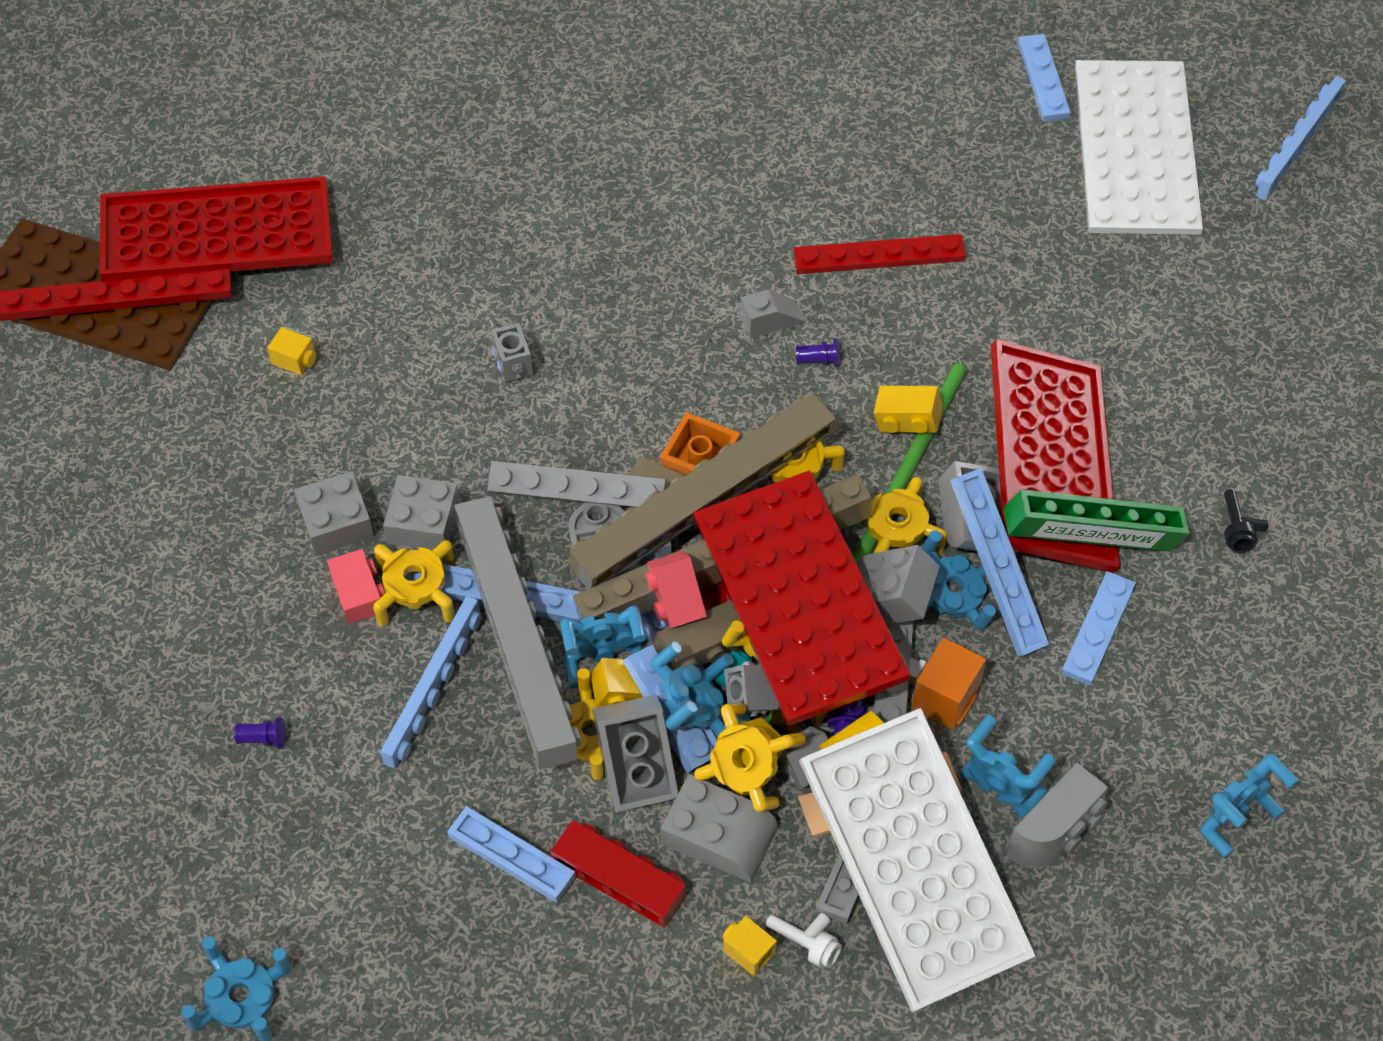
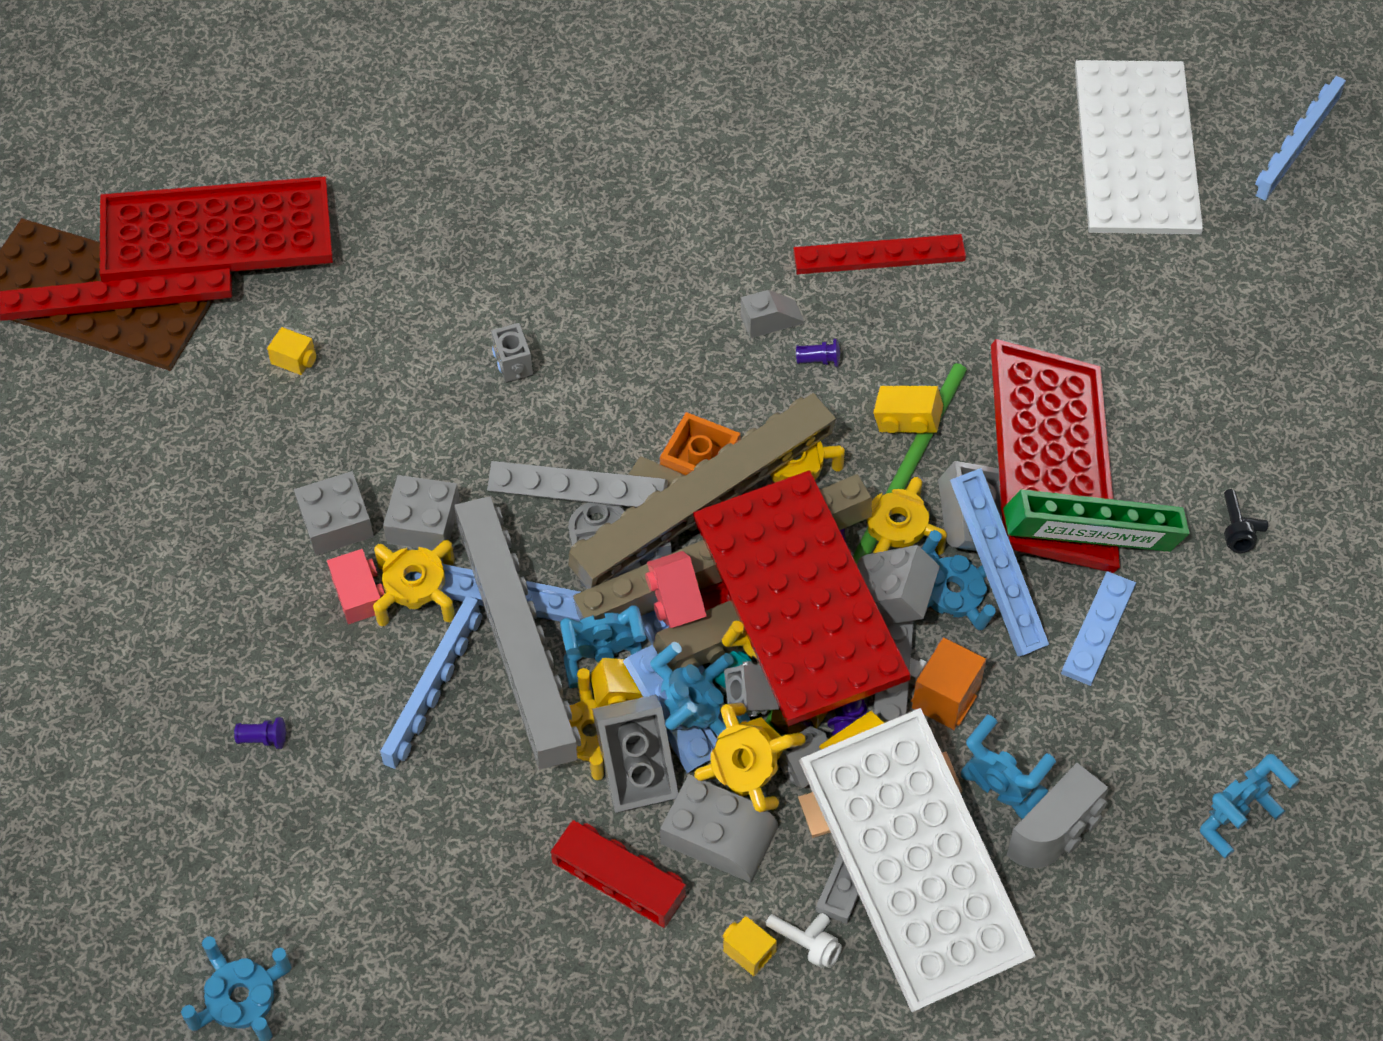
(511, 854): light blue plate -> none
(1044, 77): light blue plate -> none

